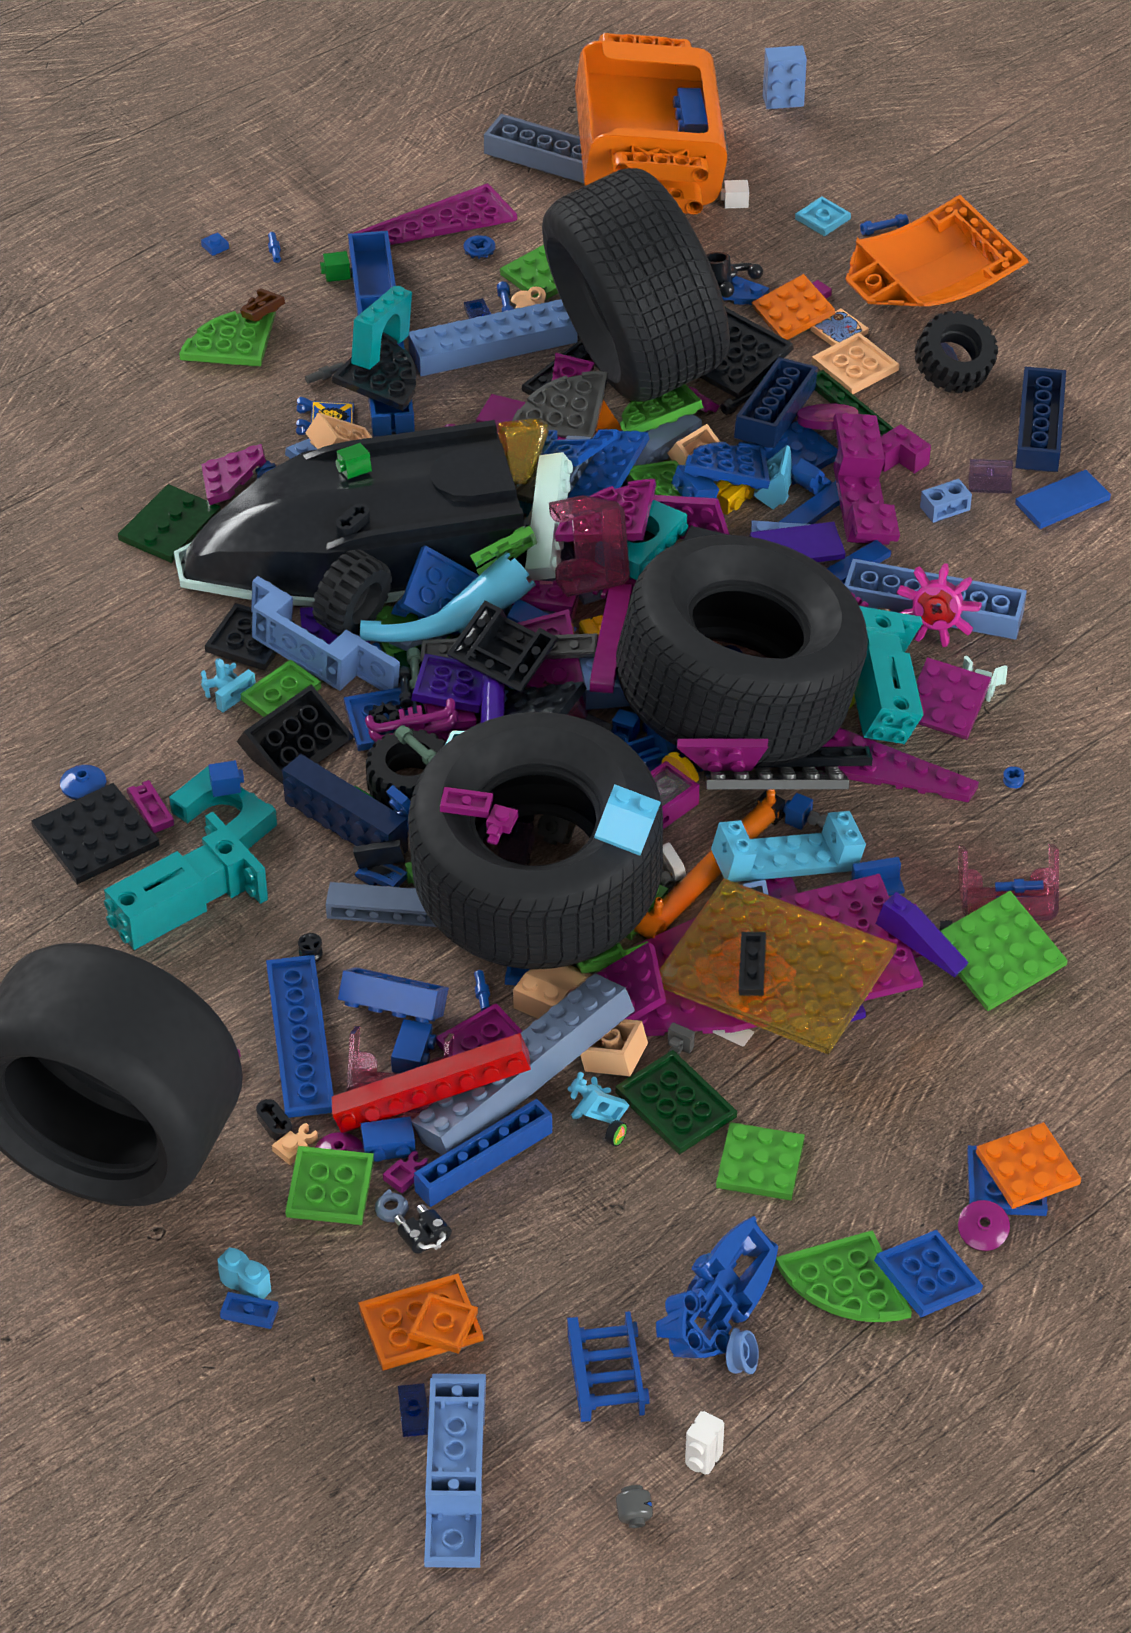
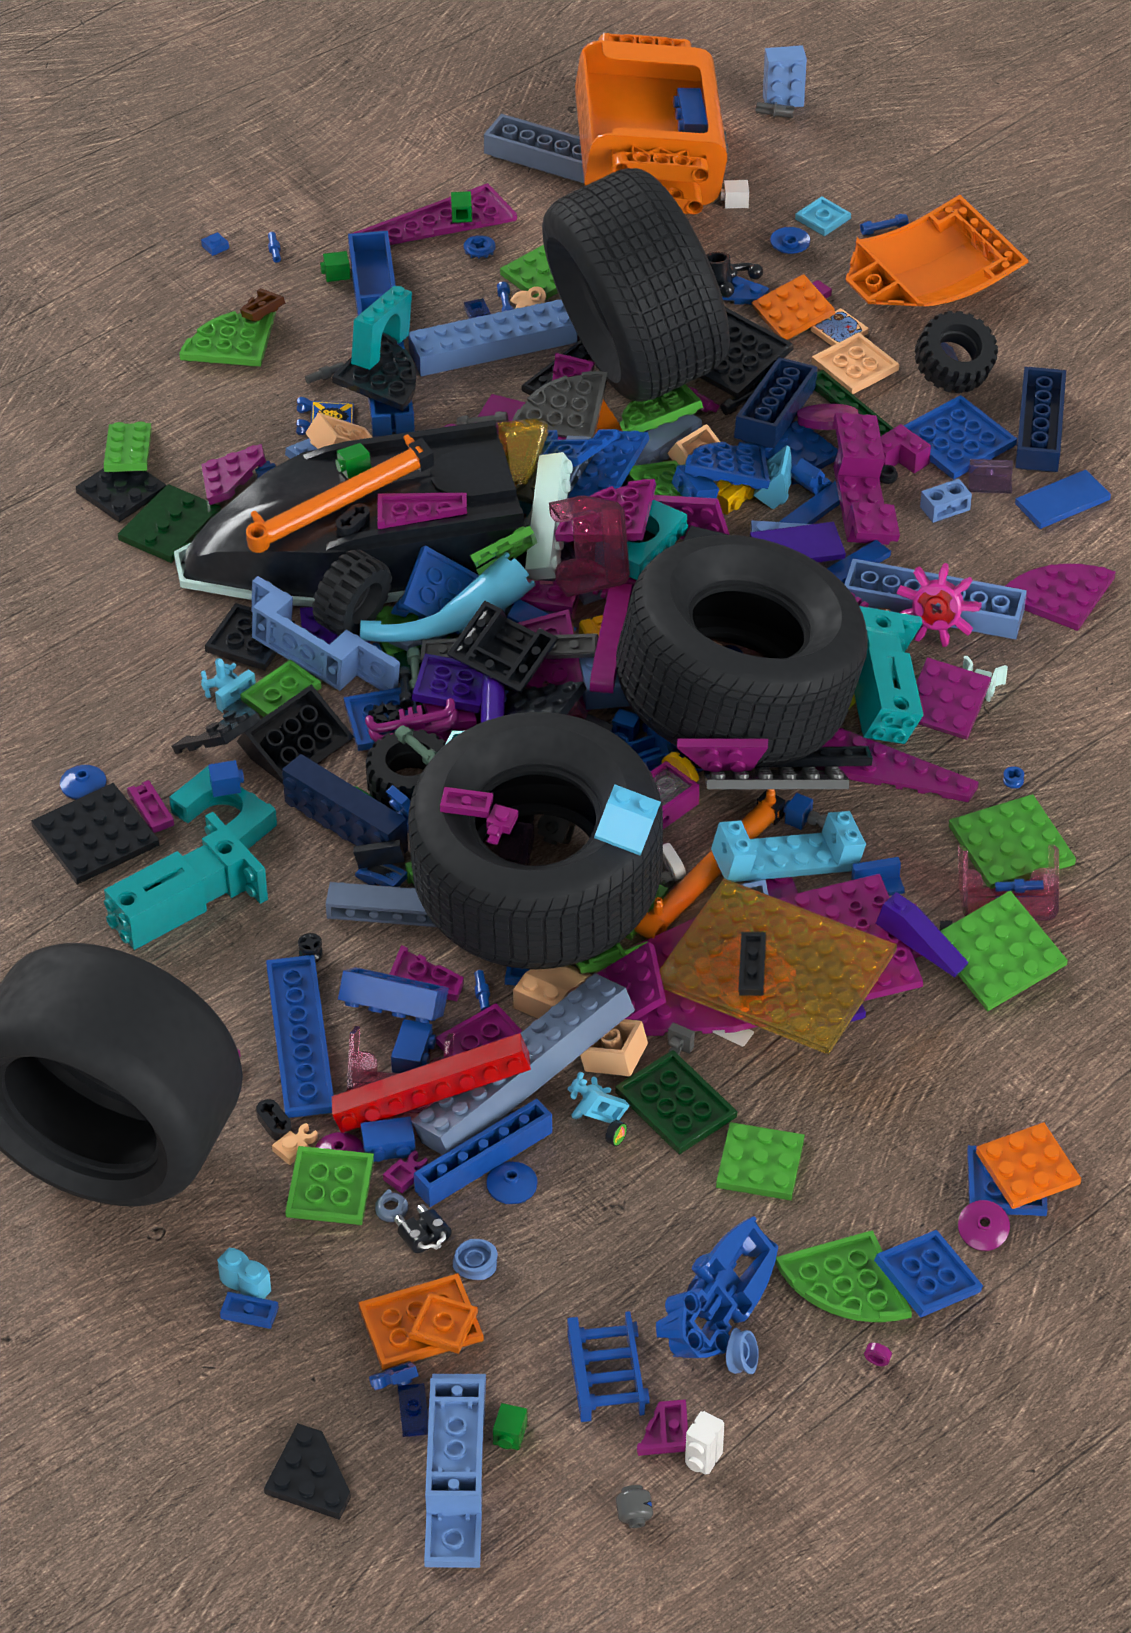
(120, 492): none -> black plate
(127, 447): none -> bright green plate
(235, 721): none -> black wing
(309, 1474): none -> black plate
(399, 1375): none -> blue plate
(410, 508): none -> magenta wing
(416, 457): none -> orange piece
(418, 968): none -> magenta wing
(461, 207): none -> green brick
(475, 1259): none -> medium blue piece
(499, 416): none -> dark grey bar
(510, 1426): none -> green brick
(512, 1190): none -> blue dish
(666, 1429): none -> magenta wing
(774, 109): none -> dark grey axle
(790, 240): none -> blue dish
(877, 1354): none -> magenta tile
(888, 474): none -> black plate
(960, 433): none -> blue plate
(1010, 840): none -> bright green plate
(1064, 591): none -> magenta plate

